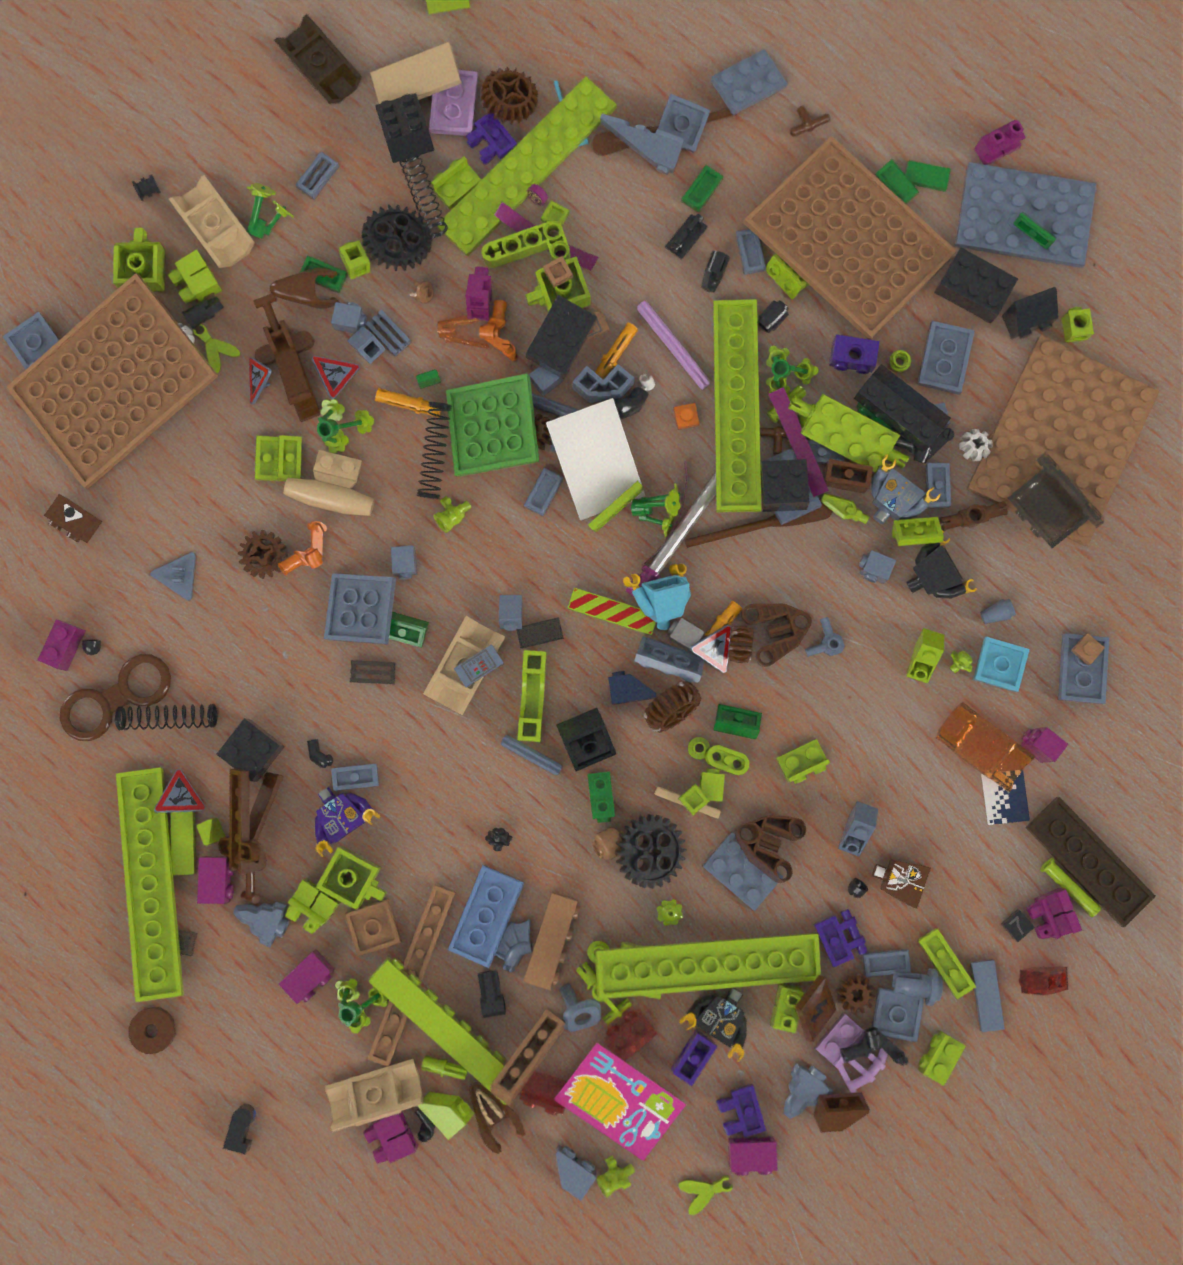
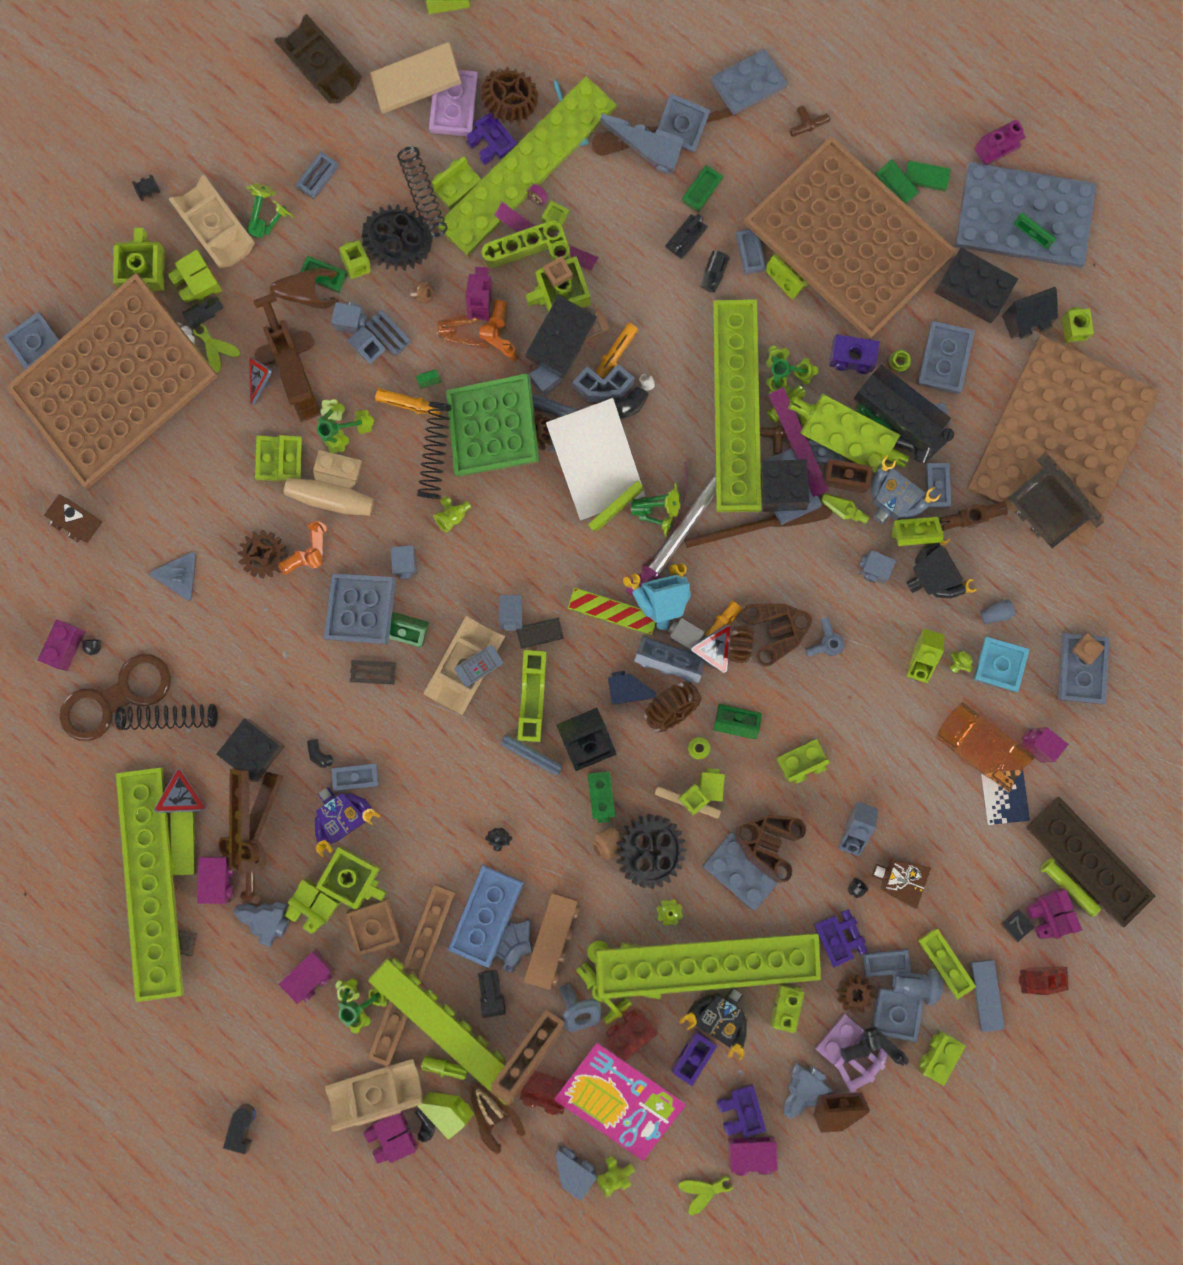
(138, 1030): reddish brown tile -> none
(210, 831): lime slope -> none
(334, 373): piece -> none
(404, 127): black brick -> none
(543, 492): sand blue tile -> none
(673, 345): lavender axle -> none
(686, 416): orange plate -> none
(726, 759): lime plate -> none
(773, 316): black brick -> none
(815, 1008): reddish brown tile -> none
(981, 441): white piece -> none

